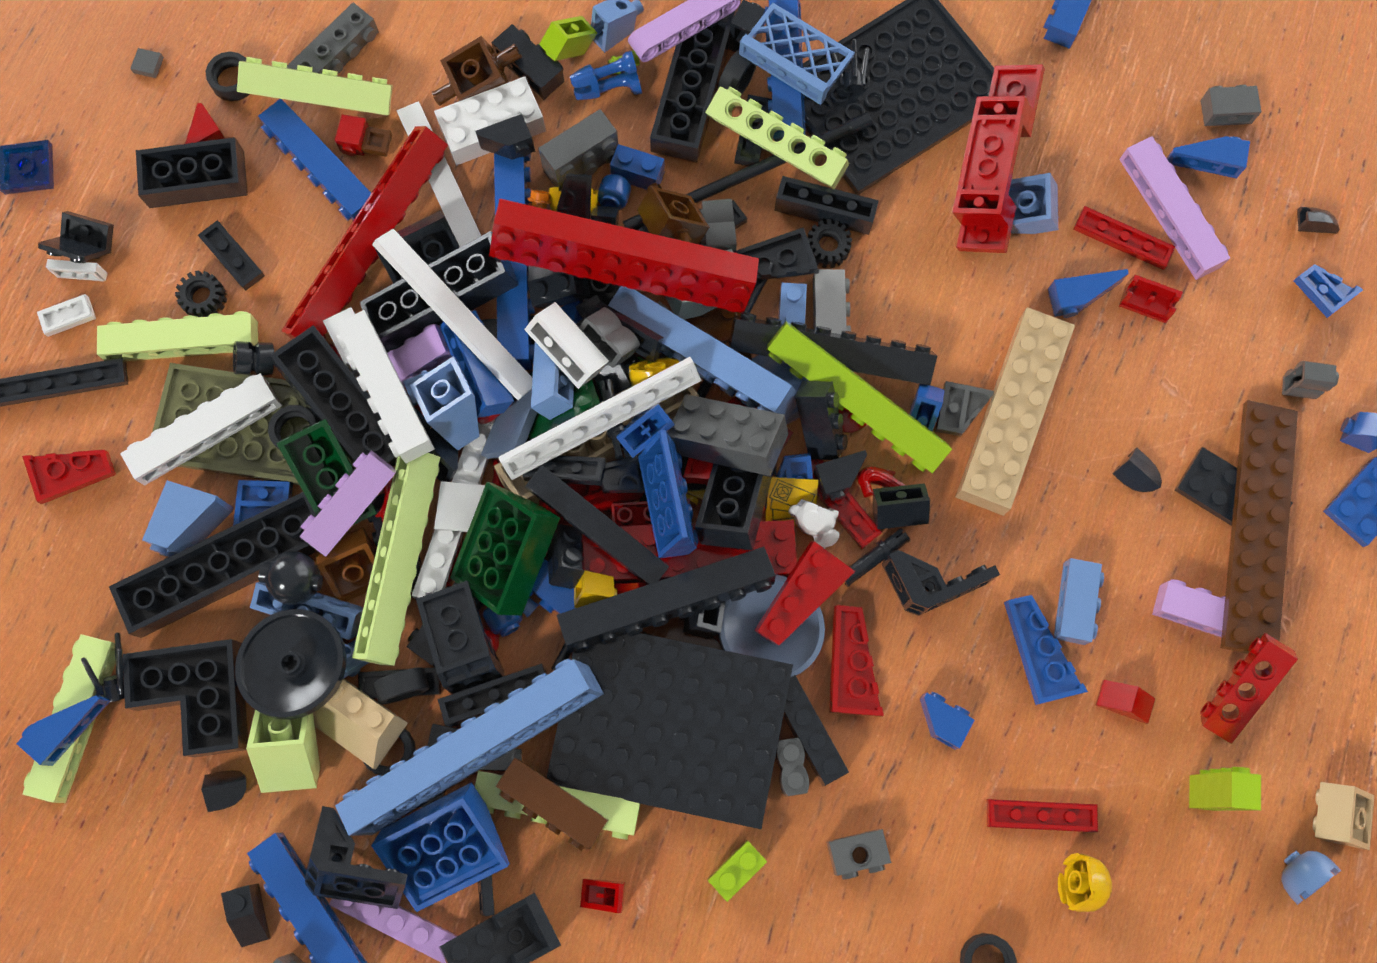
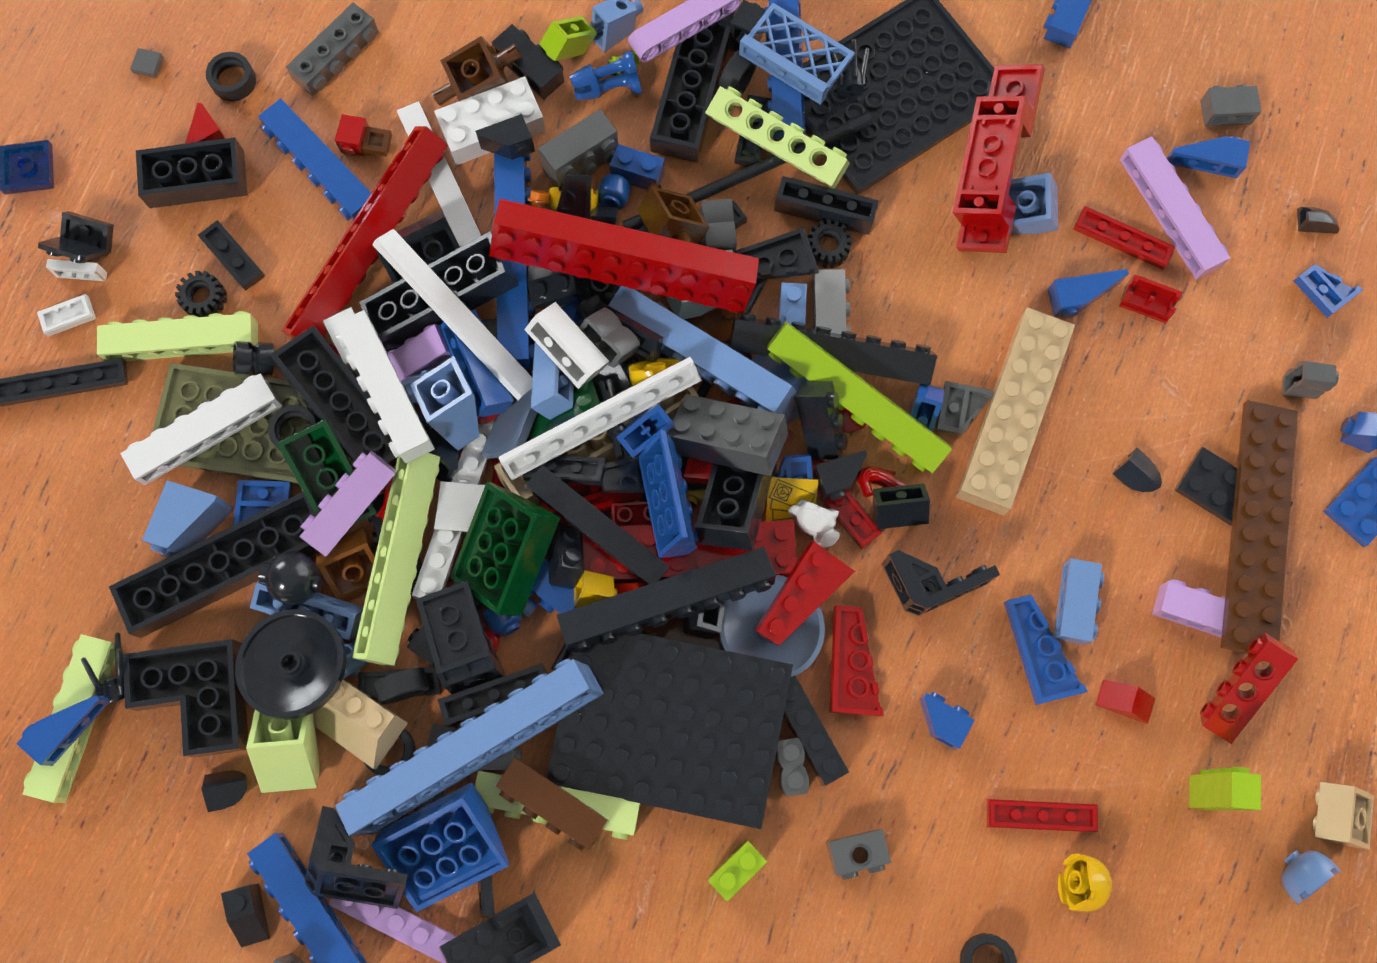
(65, 473): red wing -> none
(313, 87): yellowish green brick -> none
(602, 895): red slope -> none
(877, 555): black pin -> none

